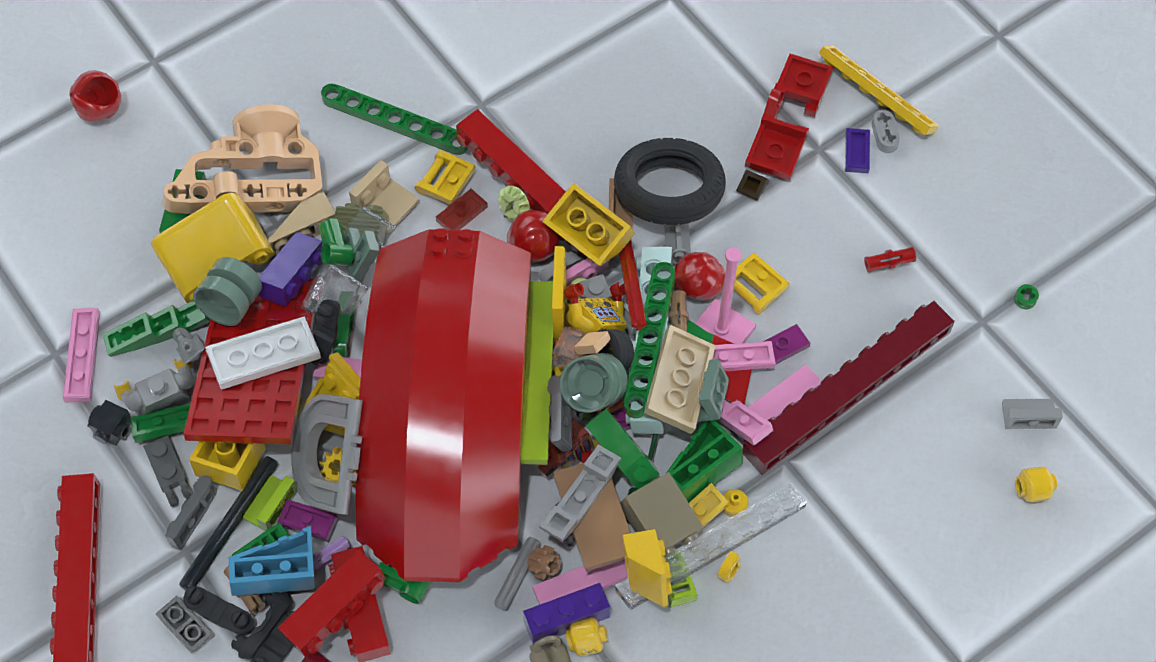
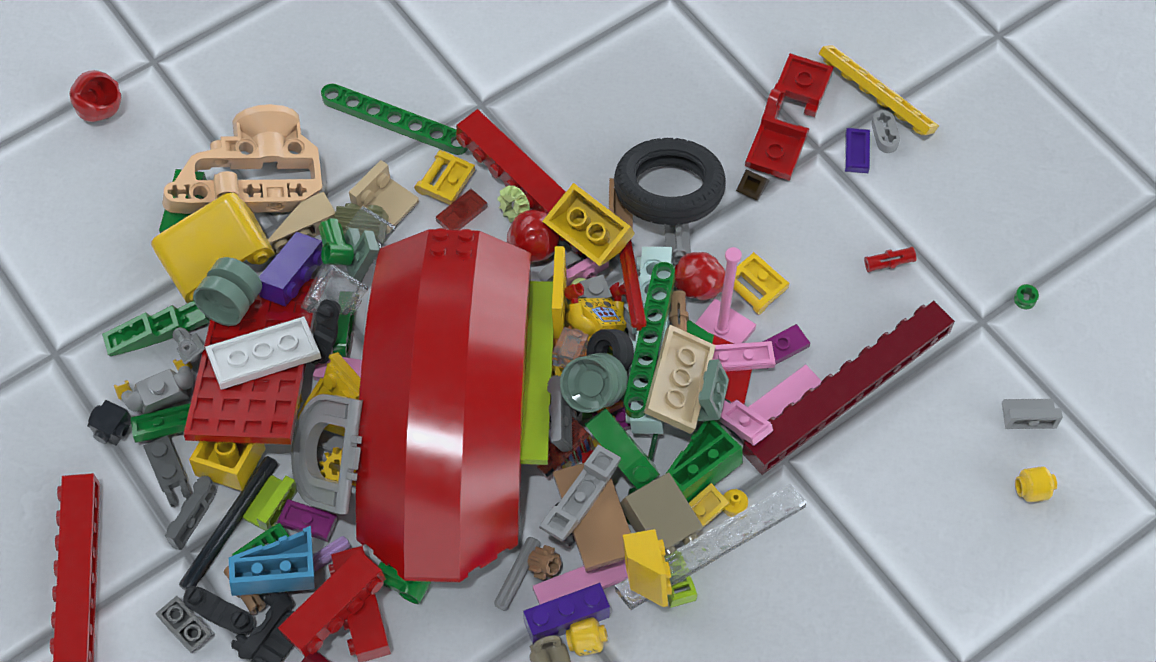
(81, 355): bright pink tile -> none
(592, 343): light nougat tile -> none
(729, 567): yellow tile -> none

